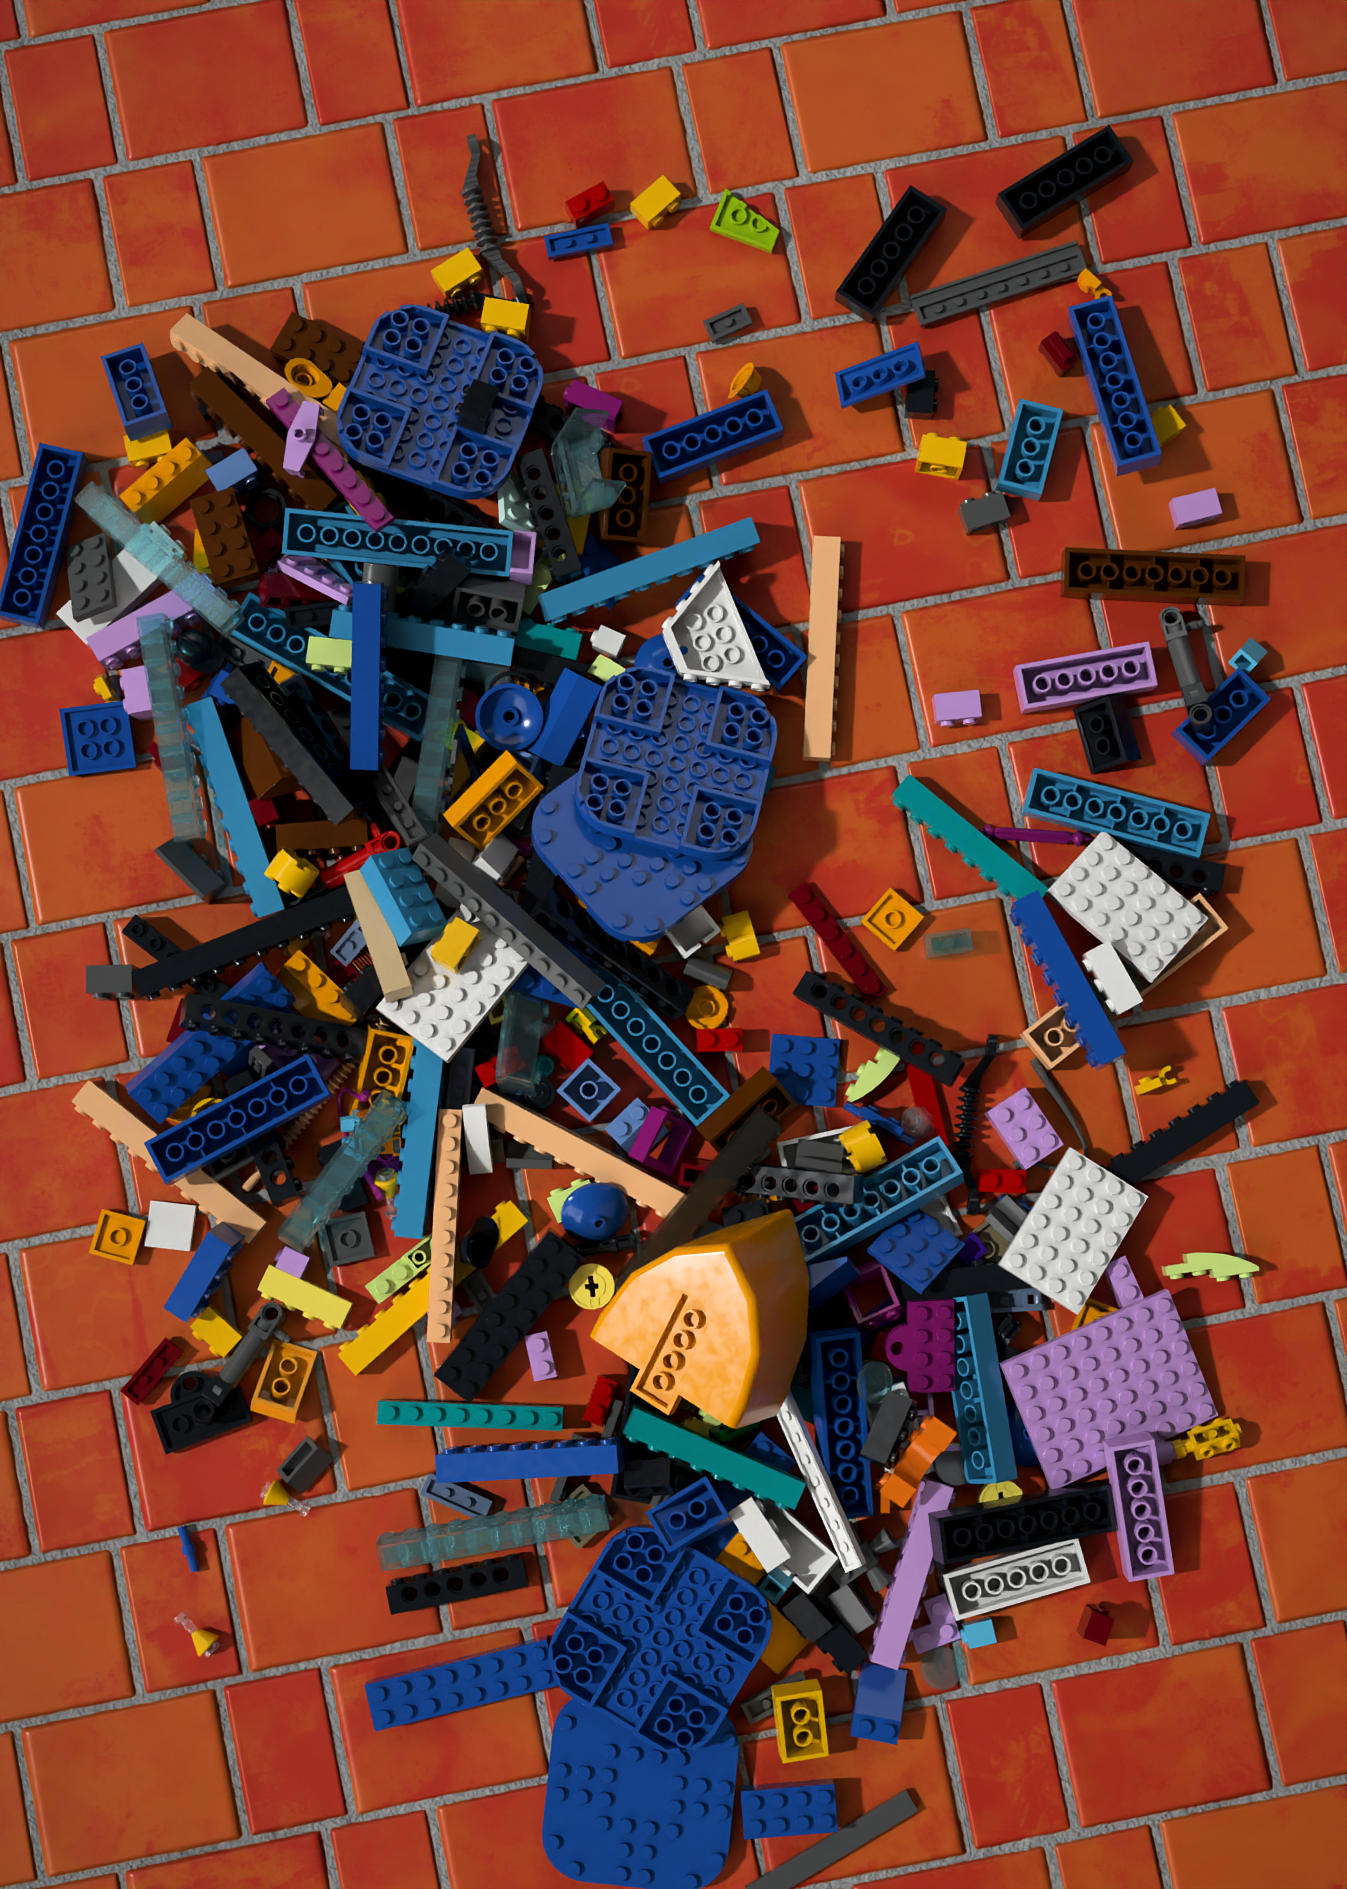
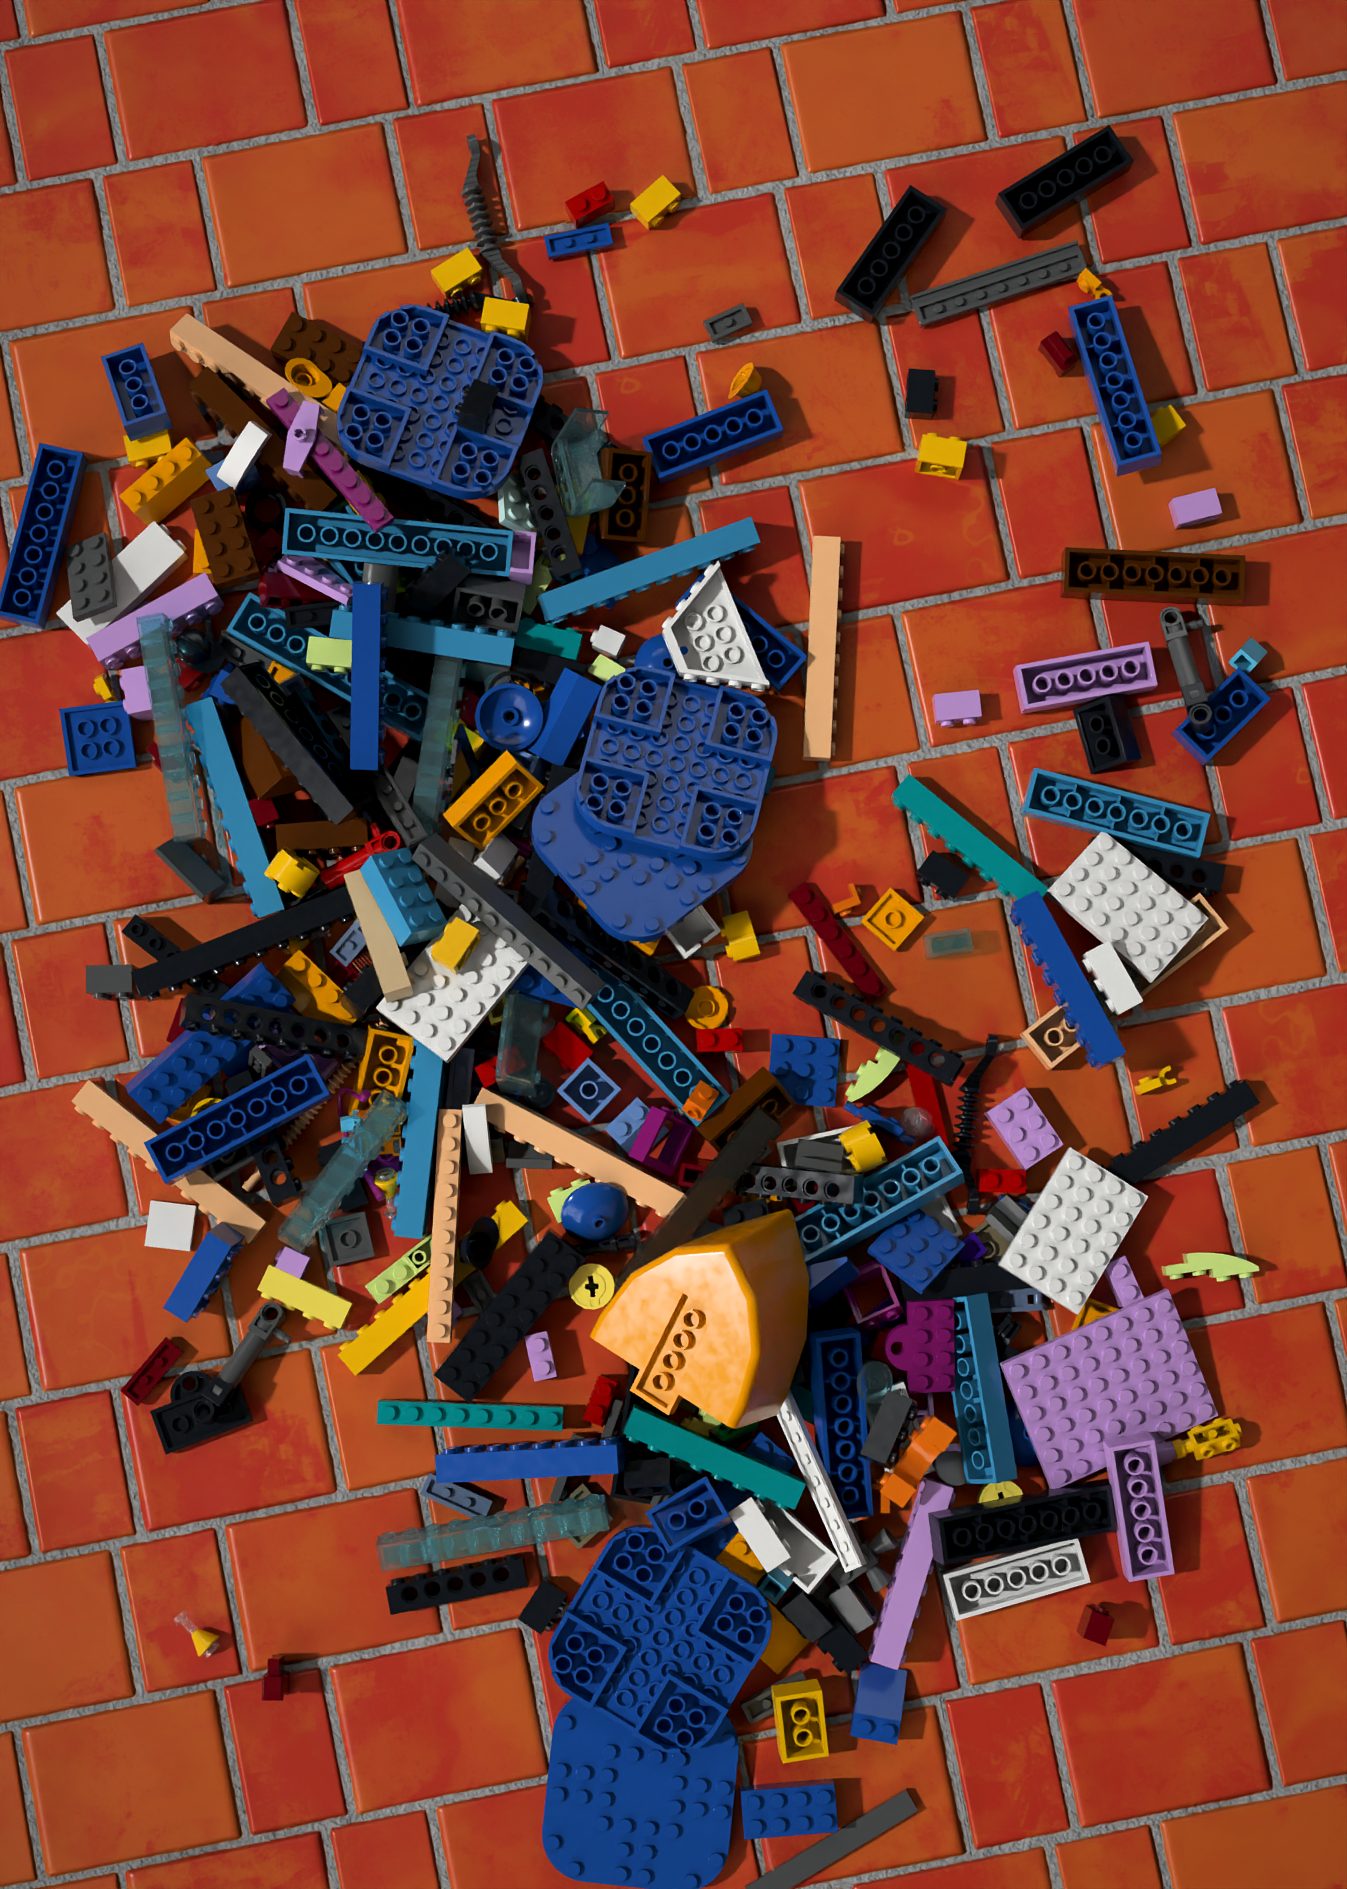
(118, 1237): light orange plate -> none
(159, 559): clear light blue brick -> none
(188, 1548): blue bar -> none
(217, 1332): yellow brick -> none
(243, 454): none -> white slope
(275, 1494): piece -> none
(276, 1680): none -> dark red piece
(283, 1381): light orange slope -> none
(304, 1464): dark grey brick -> none
(460, 1683): blue brick -> none
(543, 1606): none -> black piece
(545, 1065): teal plate -> none
(587, 397): magenta window -> none
(700, 1101): none -> orange bracket
(707, 972): dark grey brick -> none
(741, 224): lime wing -> none
(846, 906): none -> orange bracket
(880, 374): blue slope -> none
(941, 876): none -> black brick
(941, 1668): clear light blue piece -> none
(942, 1625): lavender plate -> none
(978, 1632): medium azure brick -> none
(983, 512): dark grey brick -> none
(1029, 449): dark azure brick -> none
(1034, 835): magenta wheel -> none
(1043, 1075): dark grey piece -> none

